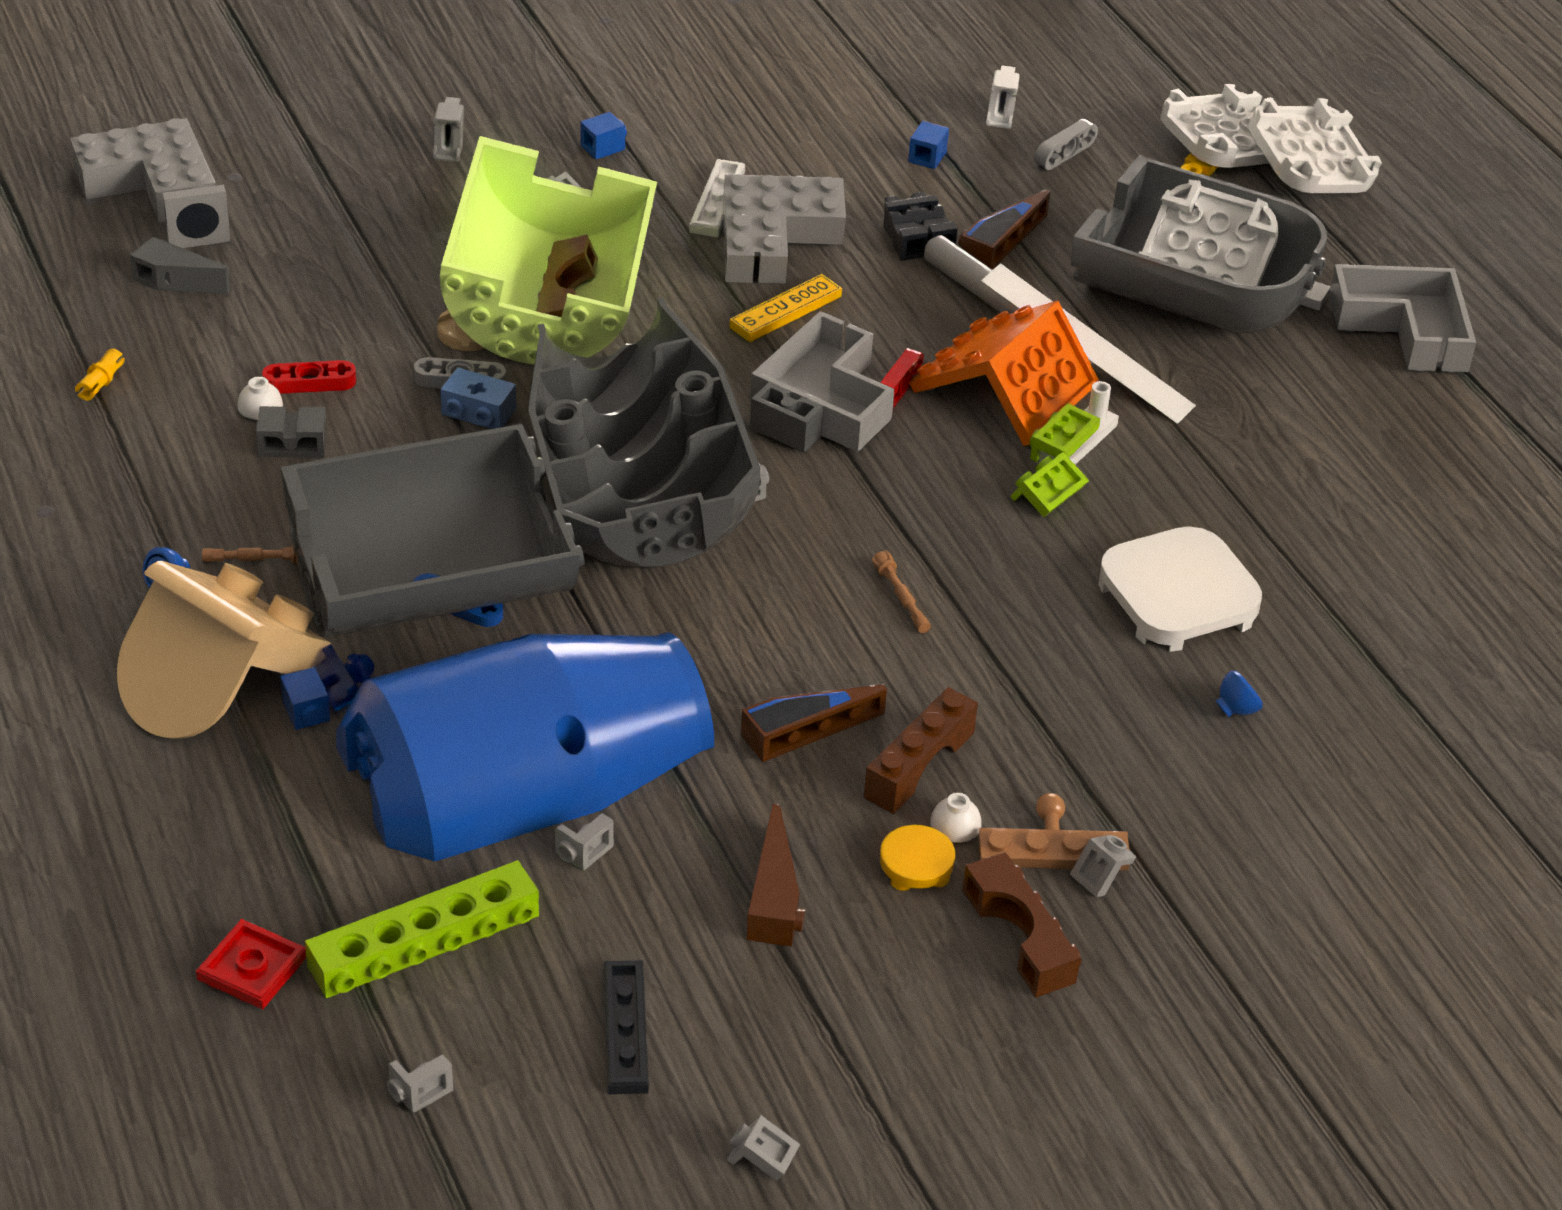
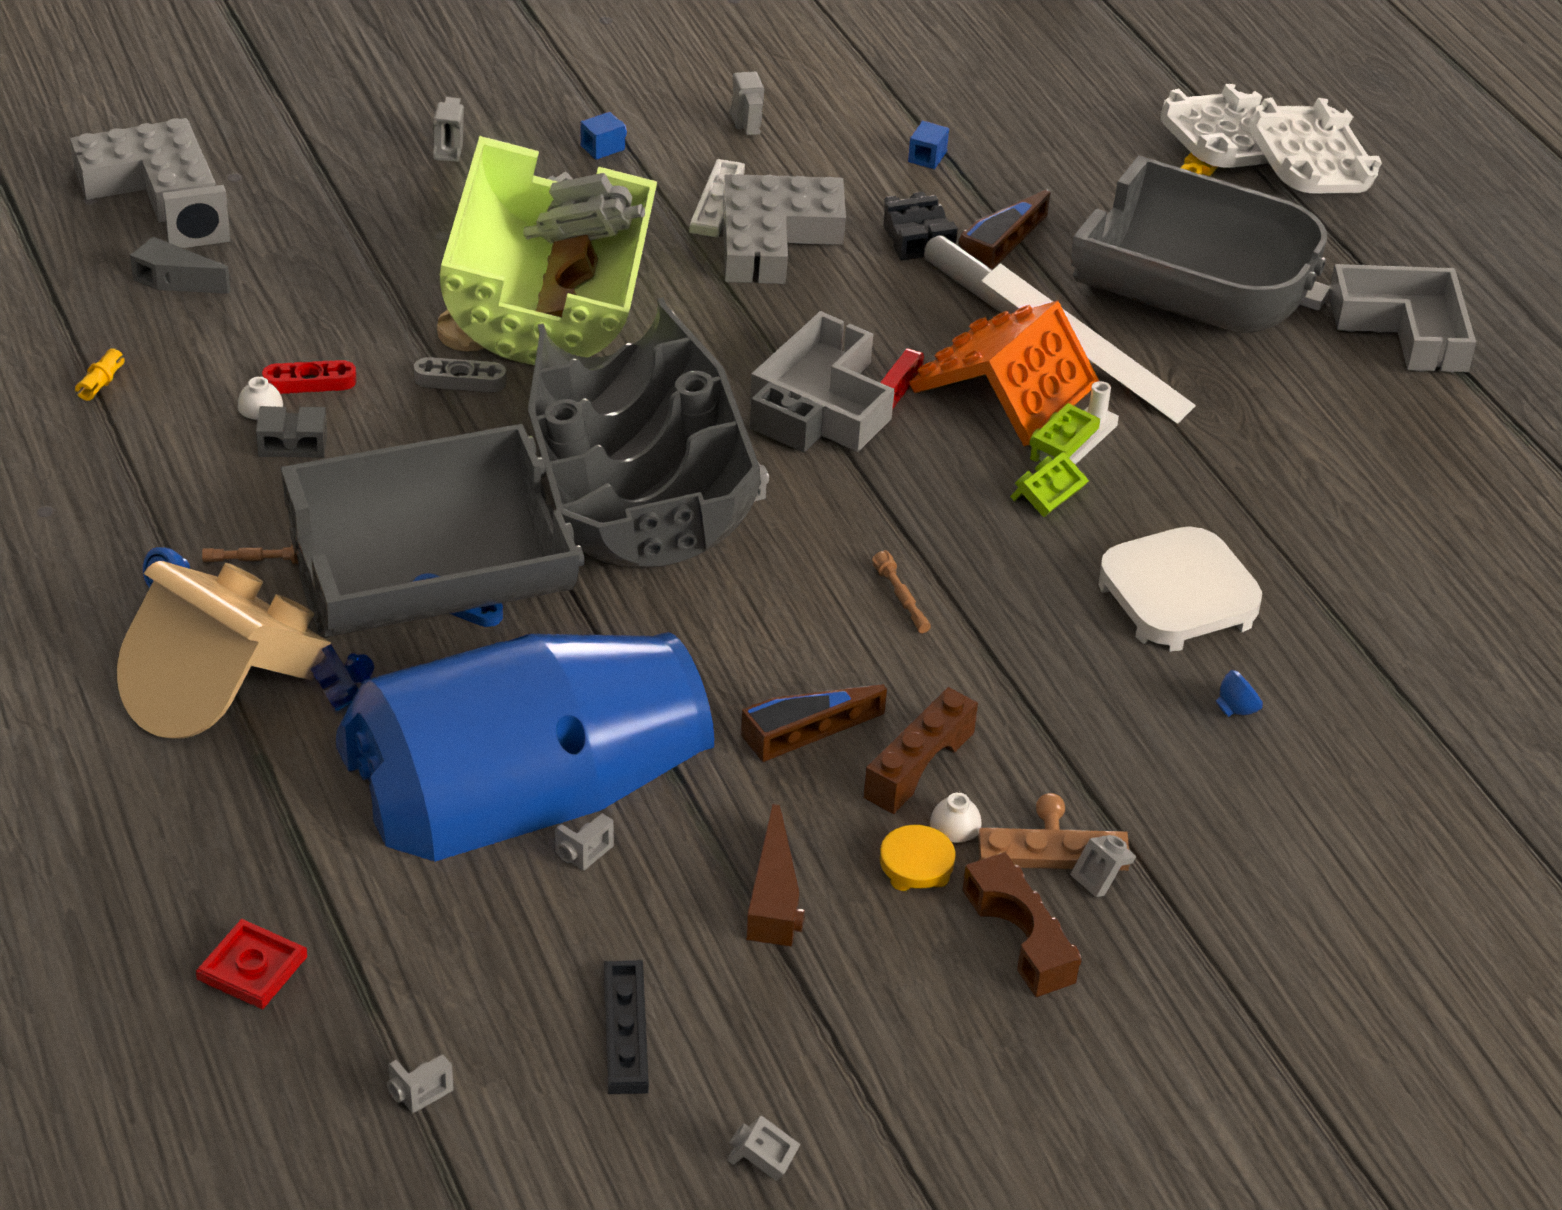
(305, 698): blue brick -> none
(421, 929): lime brick -> none
(478, 399): medium blue brick -> none
(583, 208): none -> light grey piece
(747, 102): none -> light grey piece
(785, 308): yellow tile -> none
(1003, 97): white piece -> none
(1066, 144): light grey beam -> none
(1213, 234): white tile -> none

